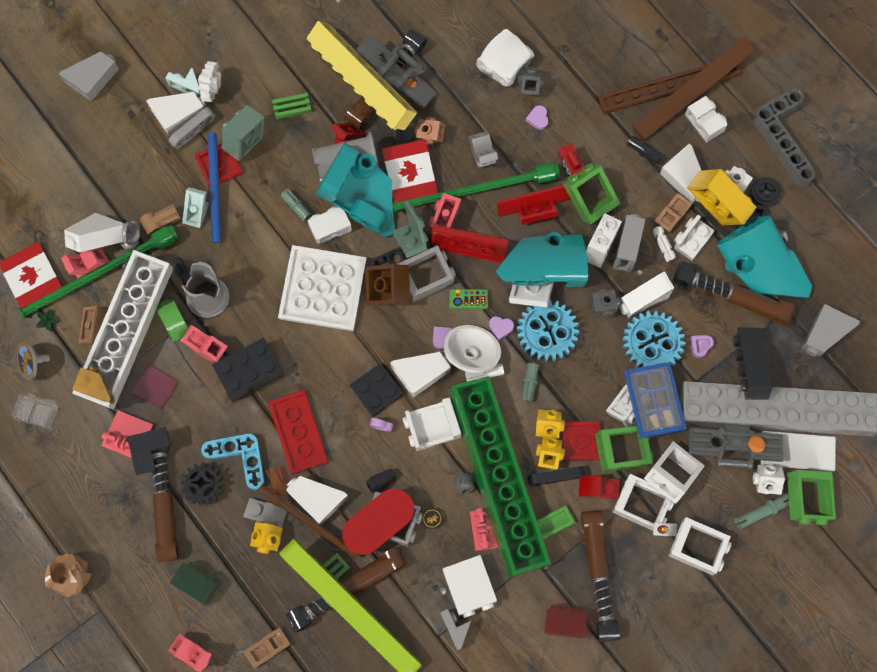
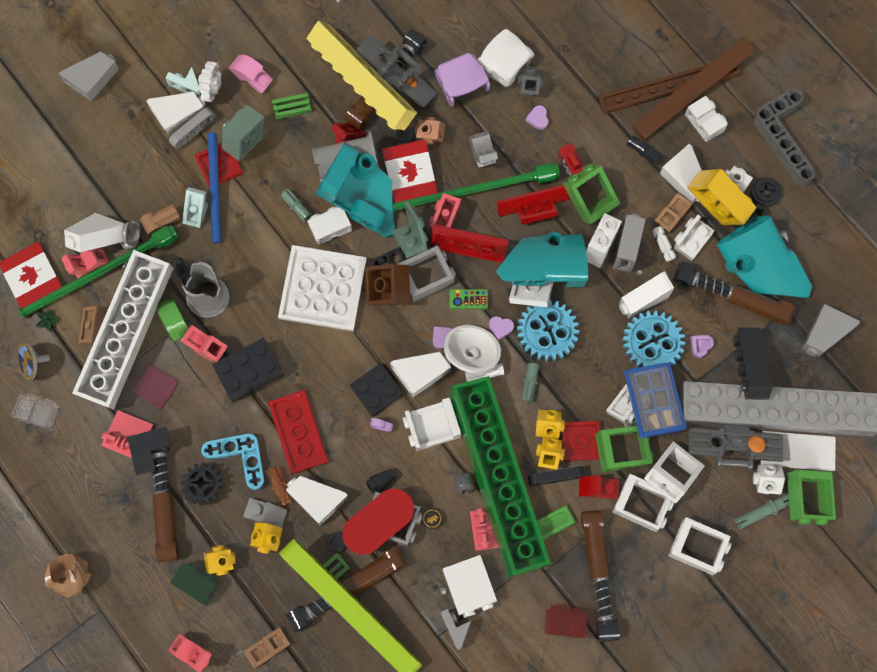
(93, 384): pearl gold slope -> none
(212, 560): none -> yellow brick
(250, 70): none -> bright pink brick
(276, 499): reddish brown bar -> none
(461, 77): none -> lavender piece
(604, 303): dark grey brick -> none
(665, 529): white sticker -> none

